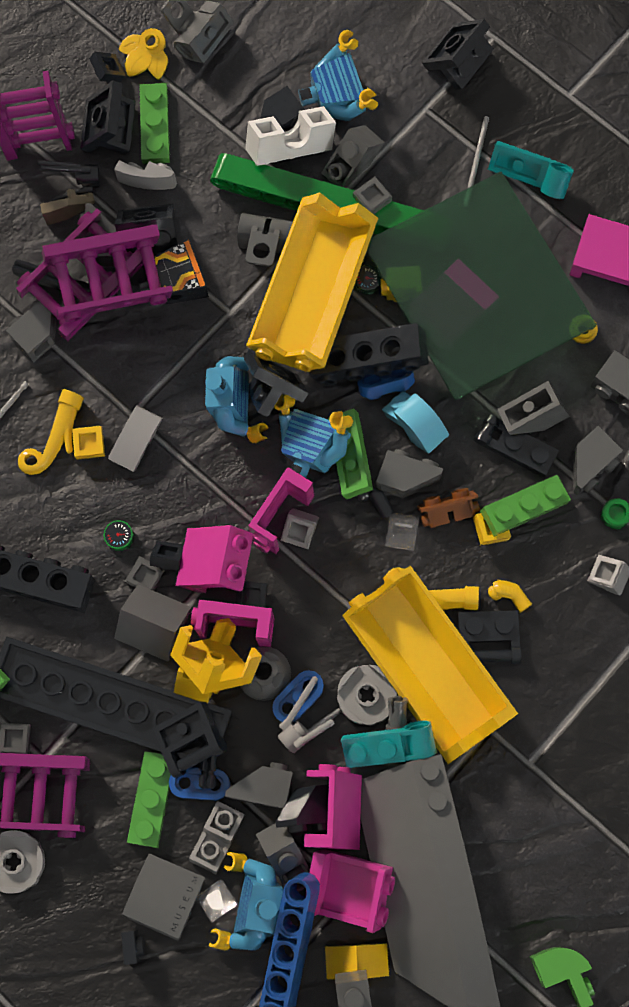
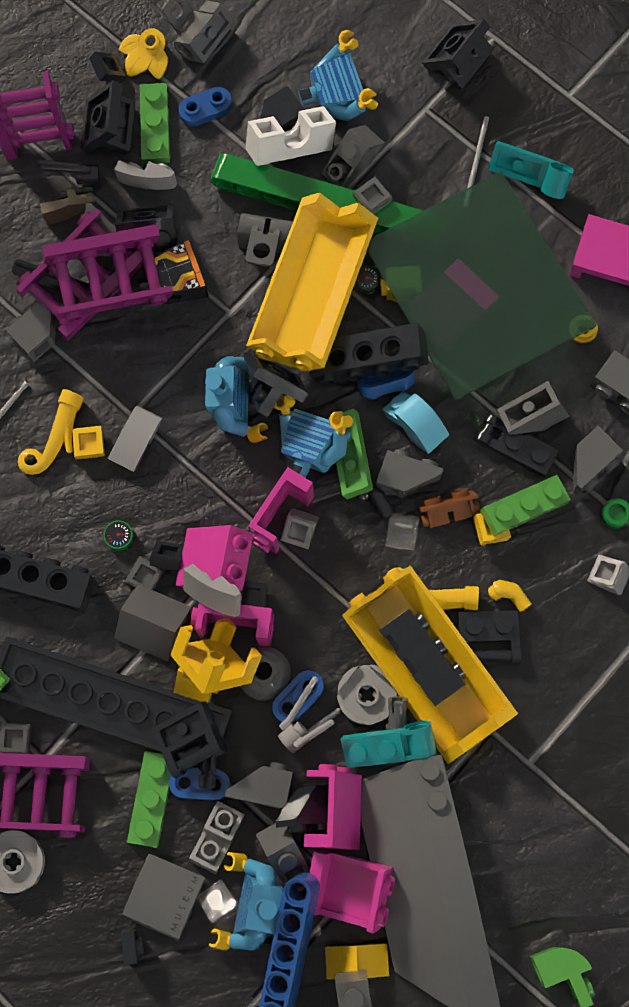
(206, 107): none -> blue plate
(213, 594): none -> light grey slope
(424, 656): none -> black wedge

